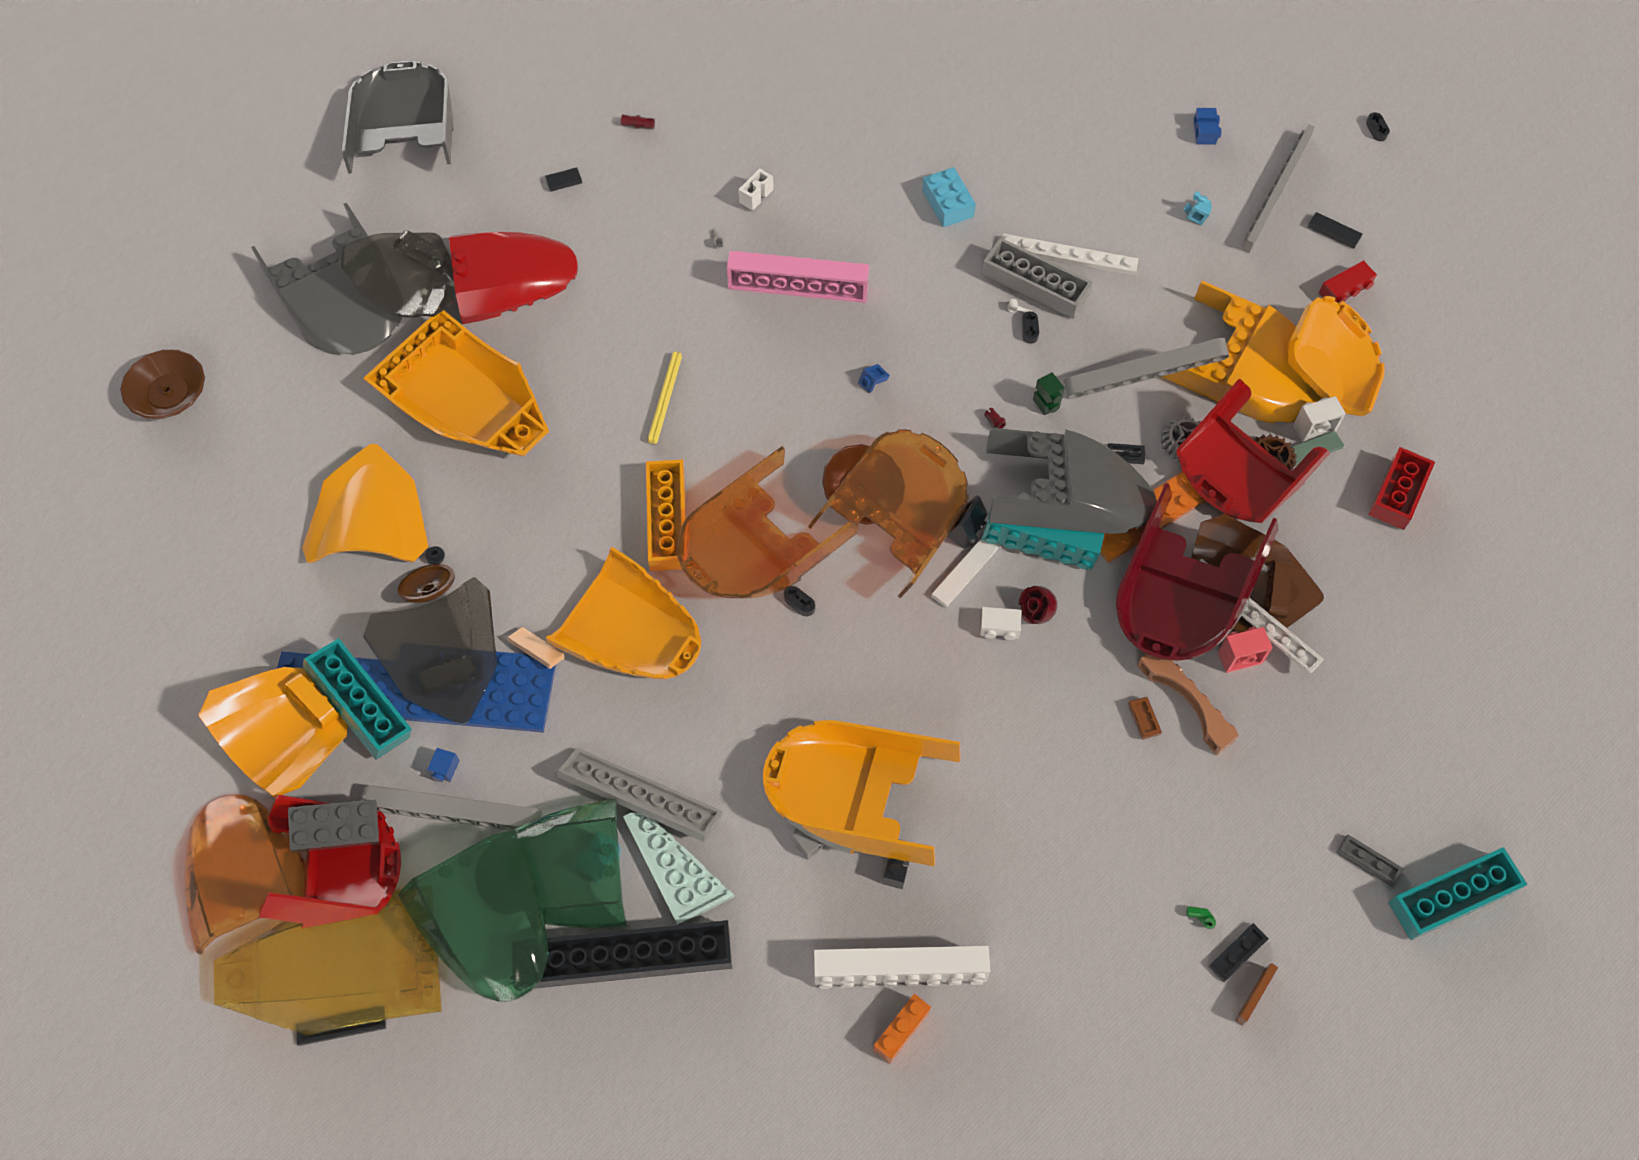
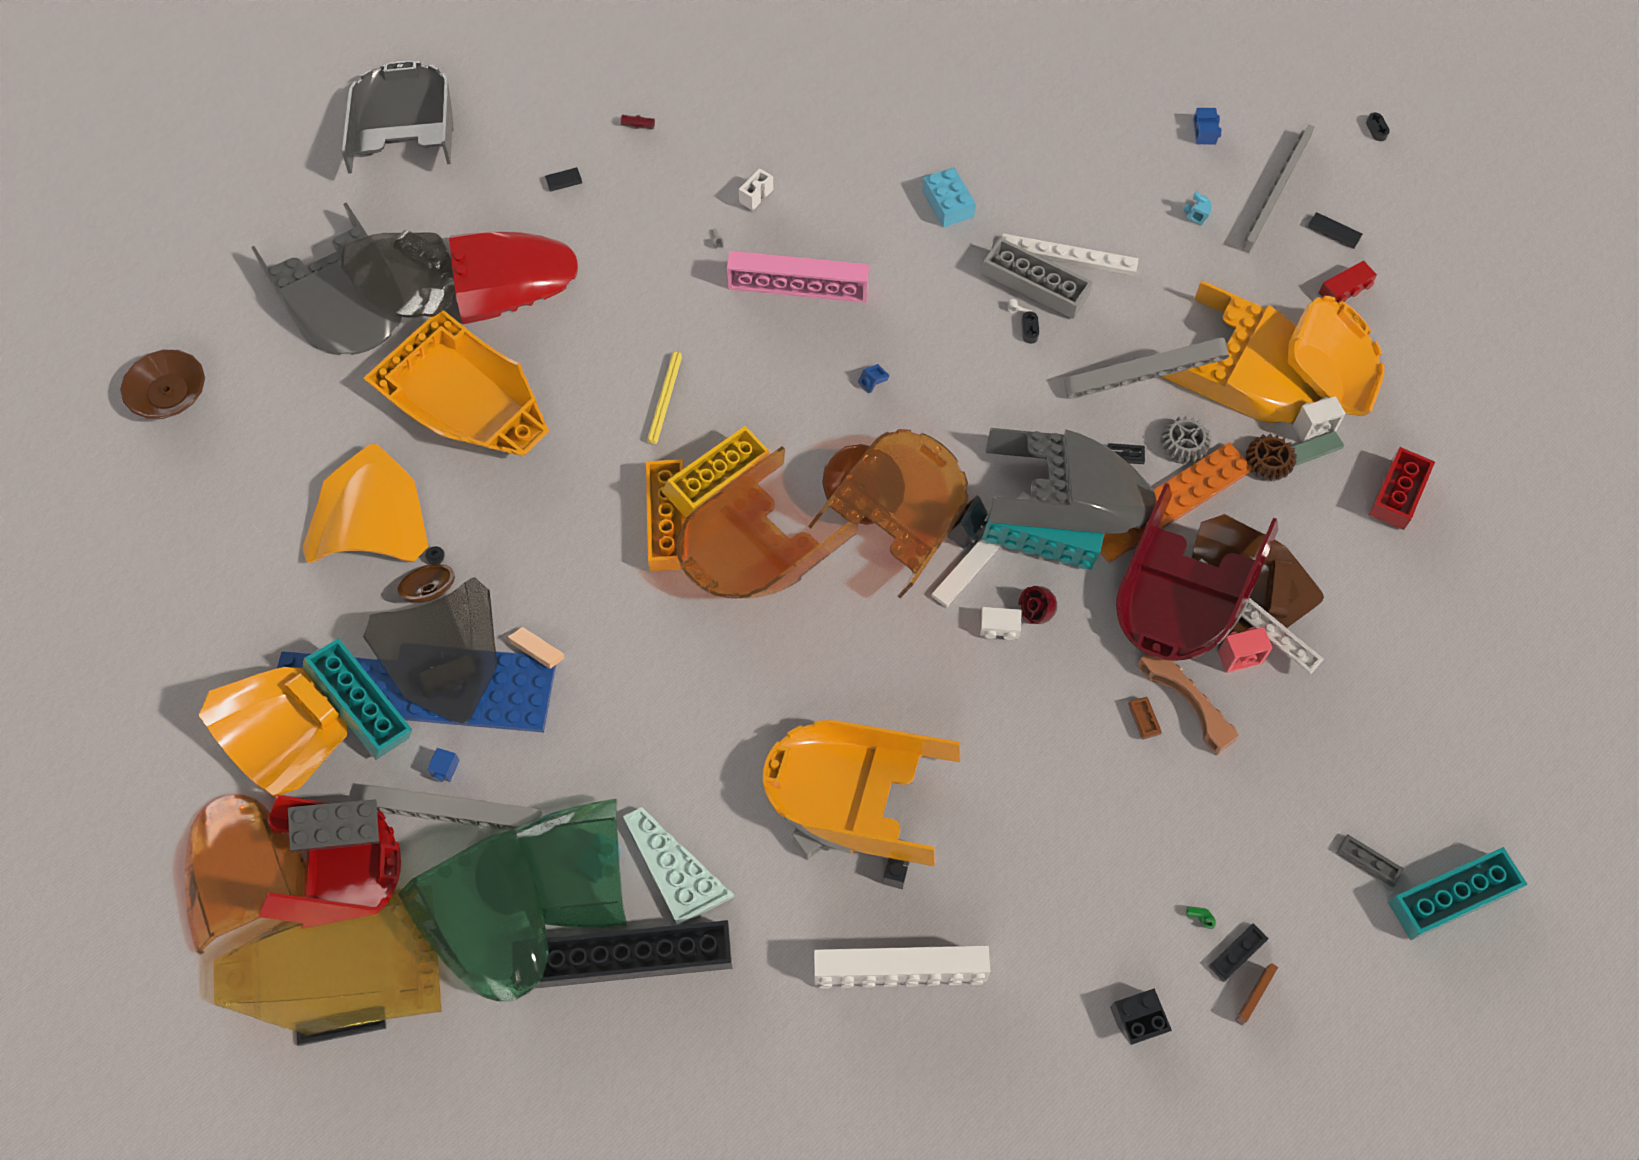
(630, 624): light orange windscreen -> none
(640, 794): light grey plate -> none
(714, 471): none -> yellow brick
(802, 598): black beam -> none
(902, 1028): orange brick -> none
(995, 419): dark red pin -> none
(1048, 393): dark green brick -> none
(1140, 1017): none -> black slope
(1234, 469): red windscreen -> none

